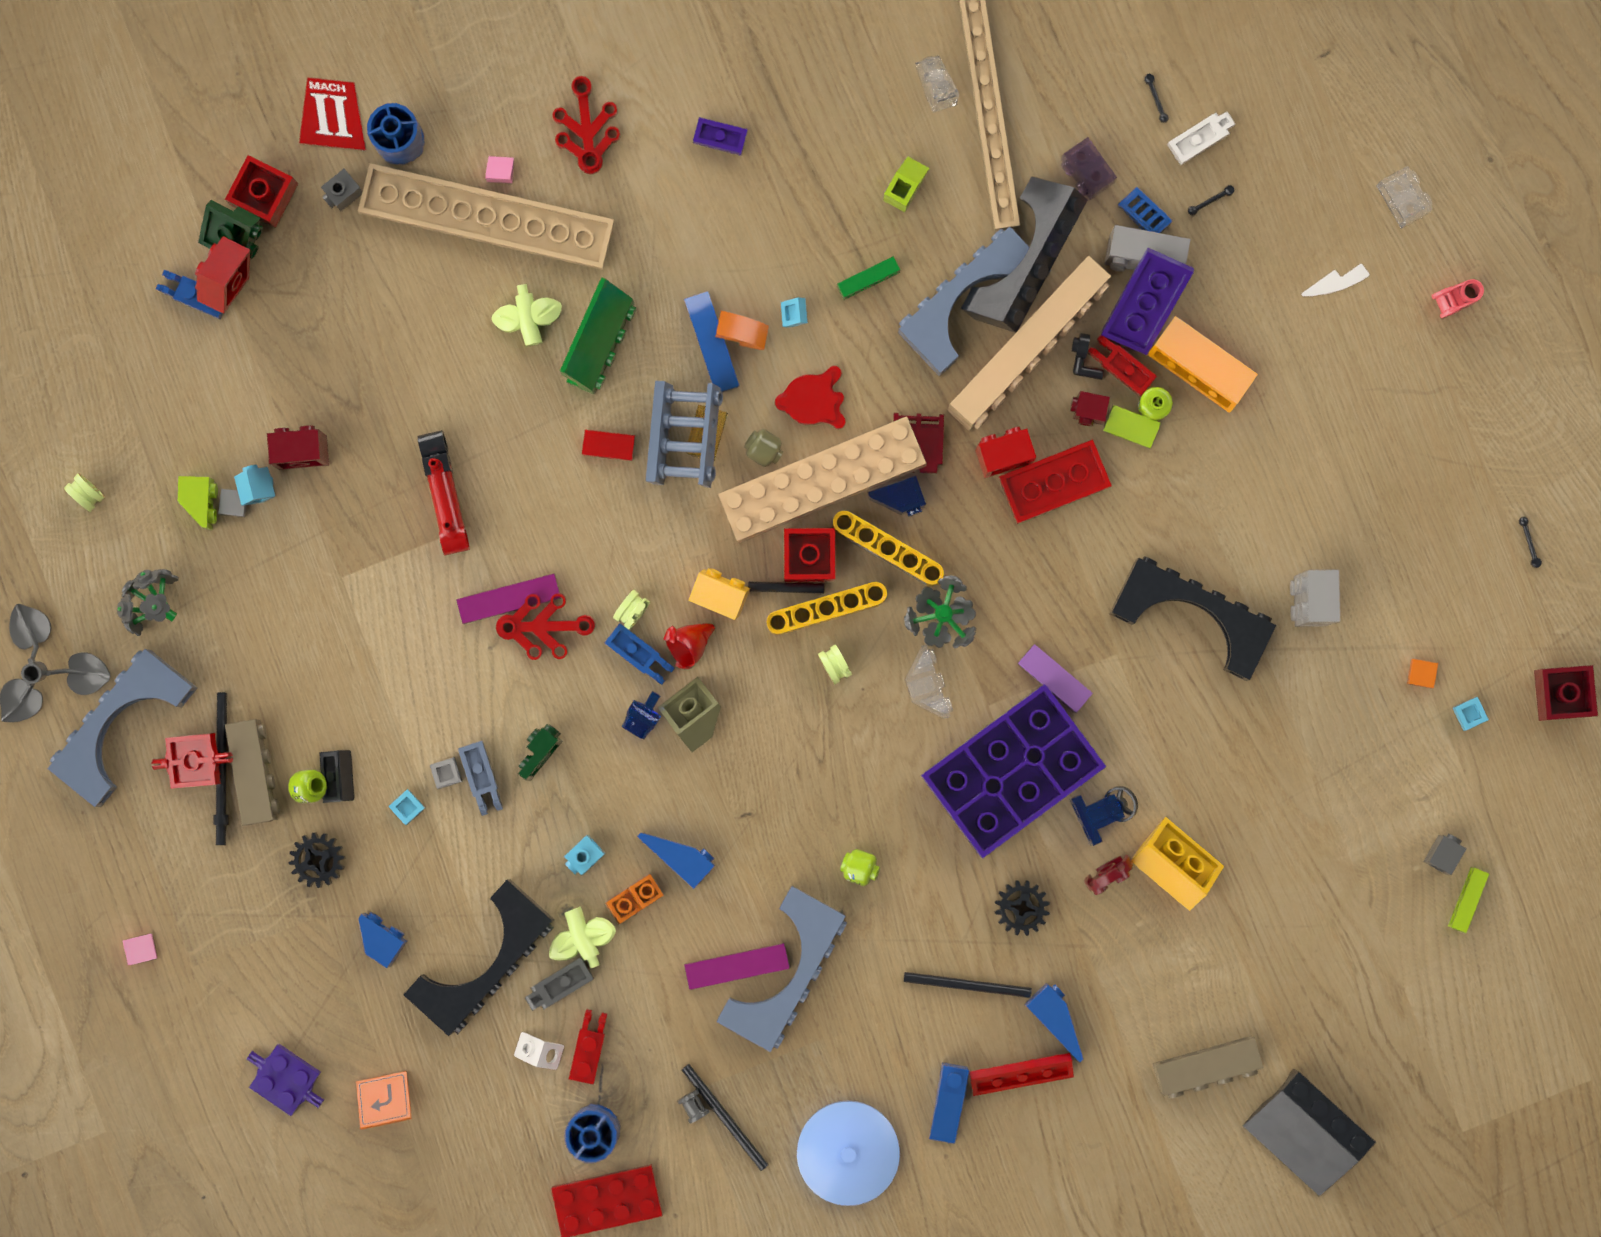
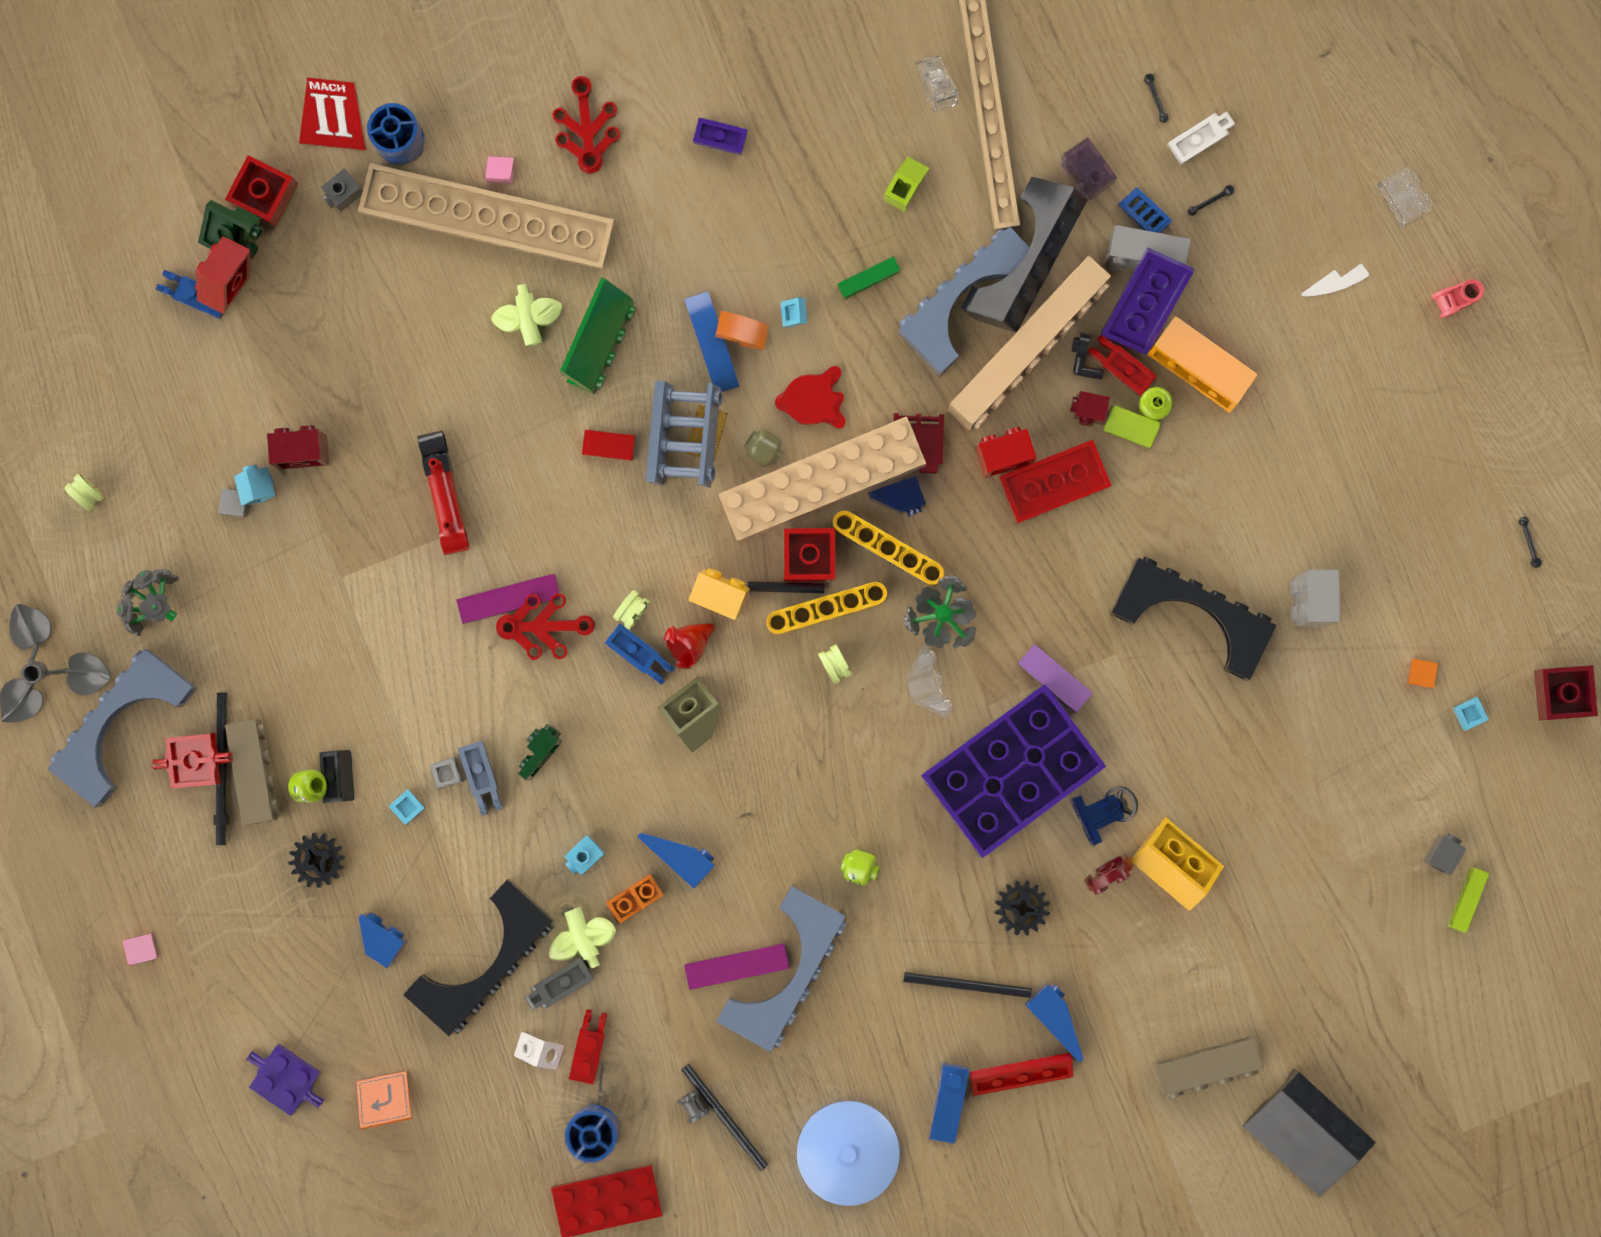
(197, 498): lime slope -> none
(641, 717): clear blue piece -> none

